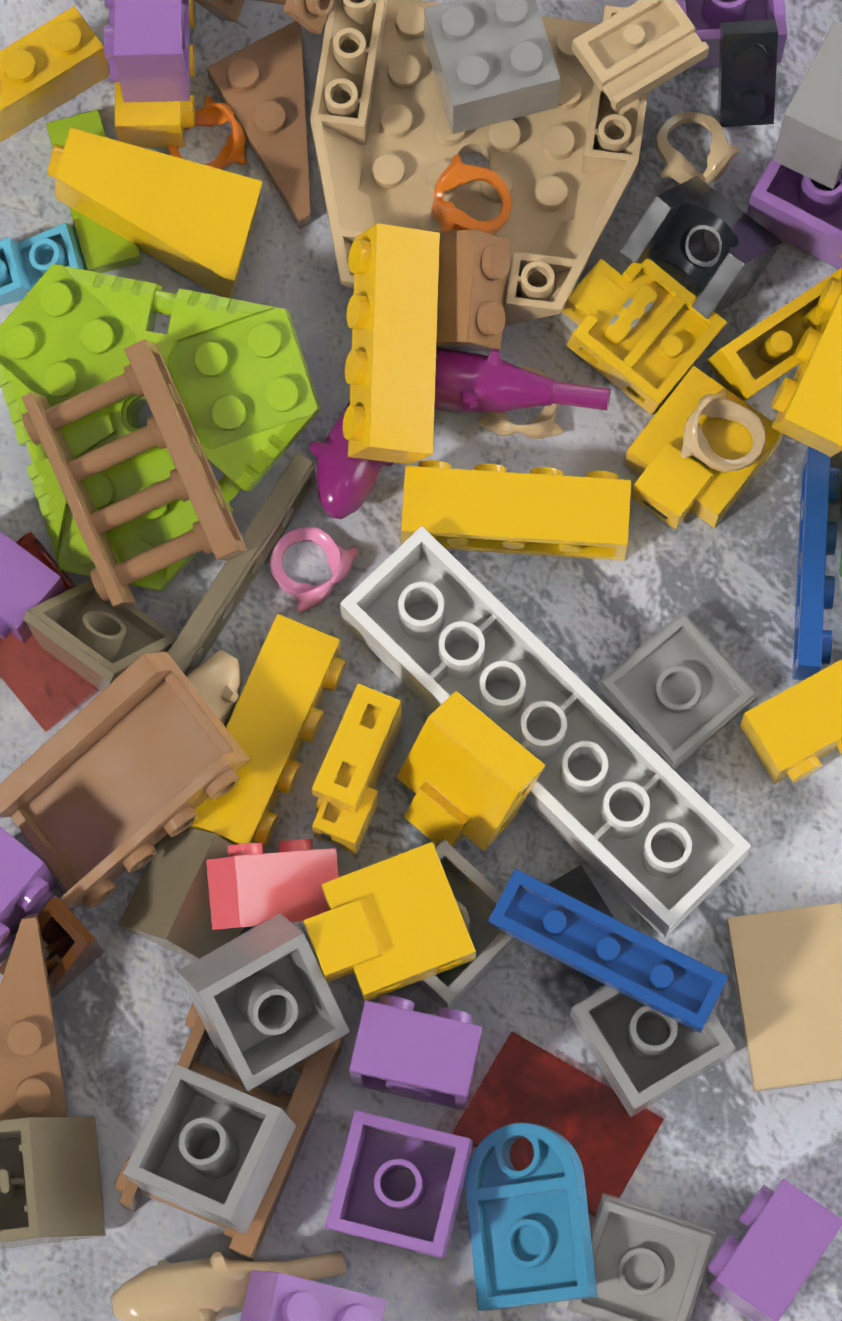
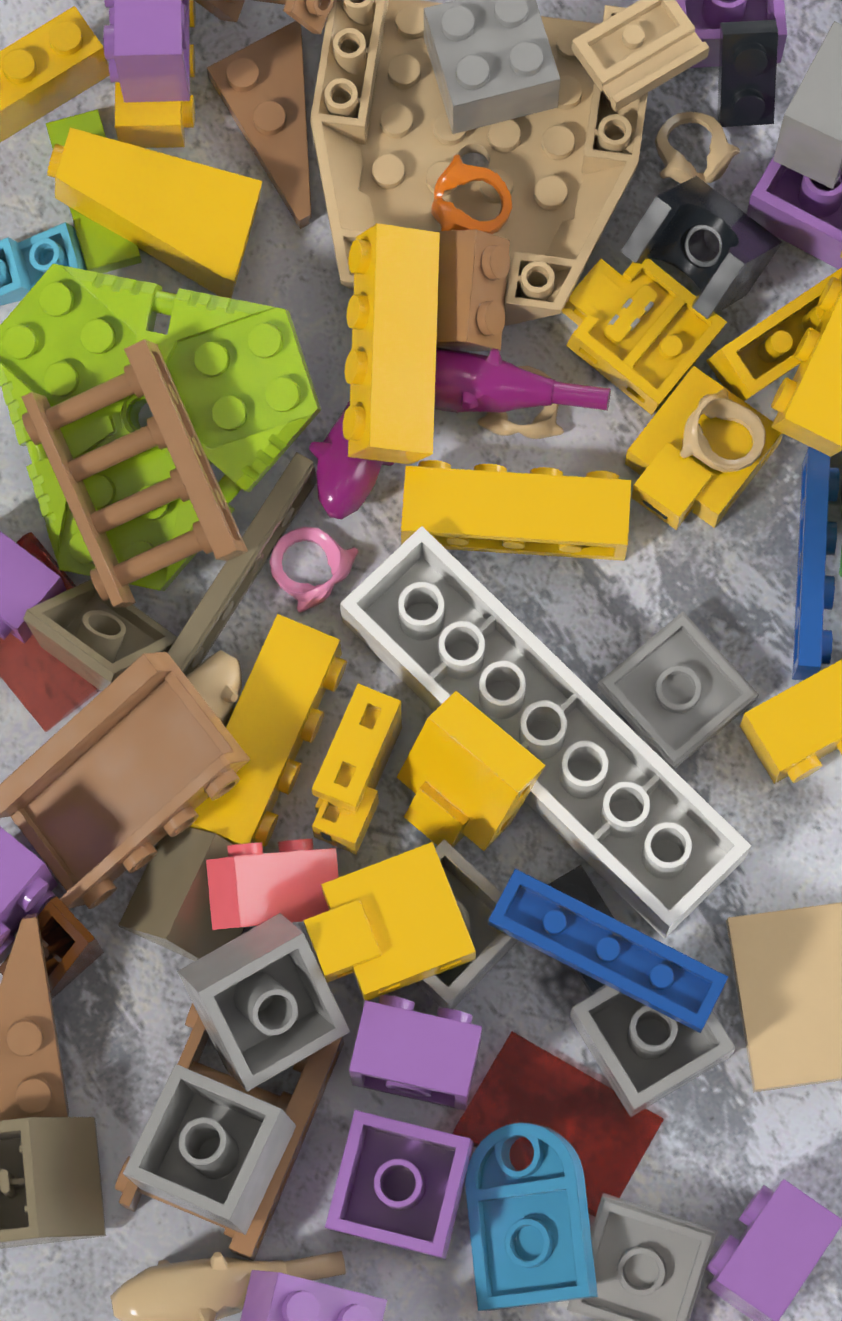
(216, 114): orange piece -> none

